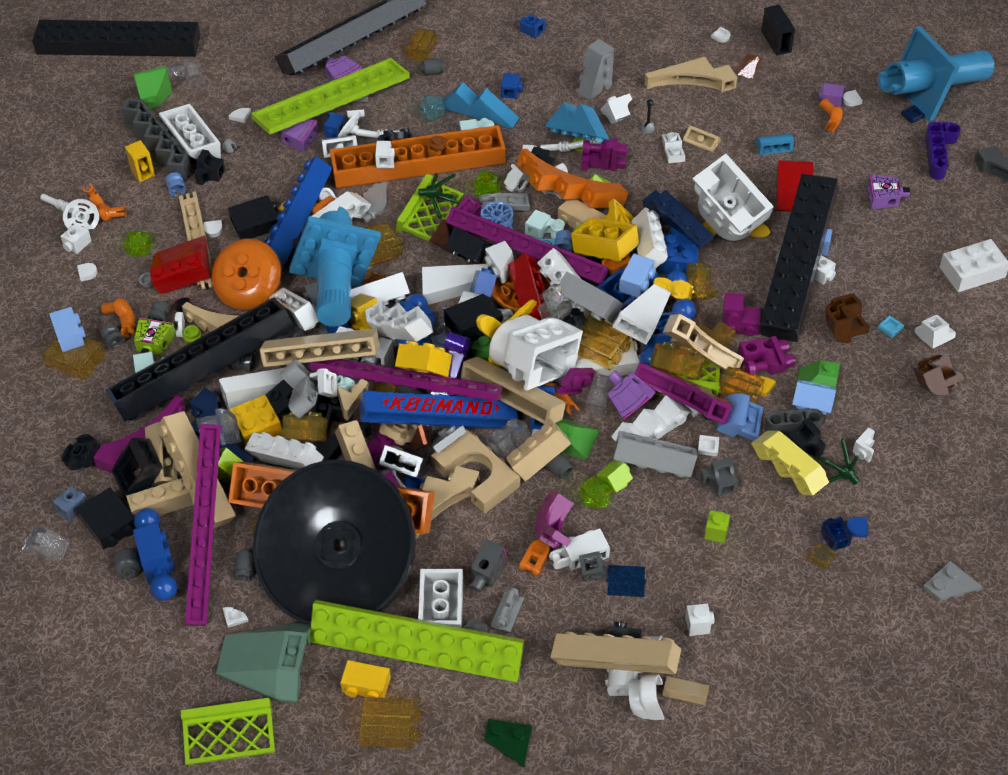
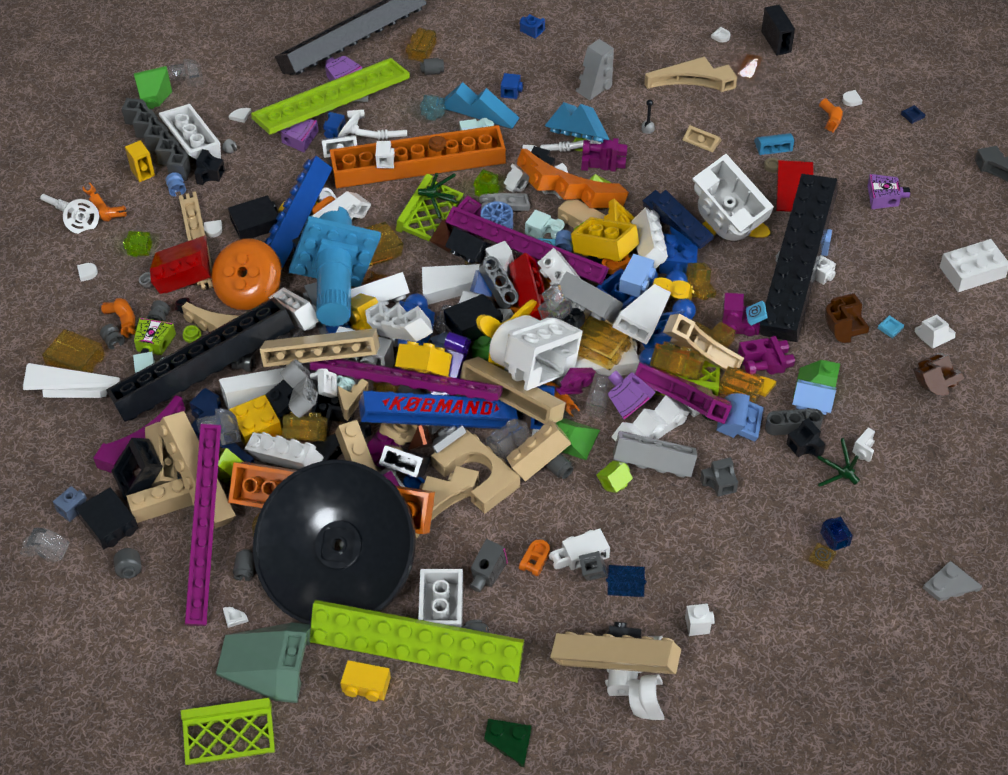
(66, 383): none -> white wedge
(67, 329): light blue brick -> none
(75, 238): white brick -> none
(81, 452): black plate -> none
(116, 38): black brick -> none
(154, 554): blue brick -> none
(179, 317): white tile -> none
(378, 198): light grey animal -> none
(389, 135): black plate -> none
(389, 722): clear yellow brick -> none
(498, 291): none -> dark grey beam
(507, 611): light grey hinge -> none
(550, 520): magenta arch -> none
(595, 493): clear neon green brick -> none
(616, 108): white brick -> none
(673, 147): white slope -> none
(686, 690): tan slope -> none
(708, 445): white tile -> none
(717, 526): lime brick -> none
(756, 313): none -> medium azure tile
(771, 165): none -> dark tan tile
(791, 461): light yellow brick -> none
(833, 93): medium lavender brick -> none
(858, 526): blue tile -> none
(928, 72): dark azure piece -> none
(936, 138): dark purple beam -> none

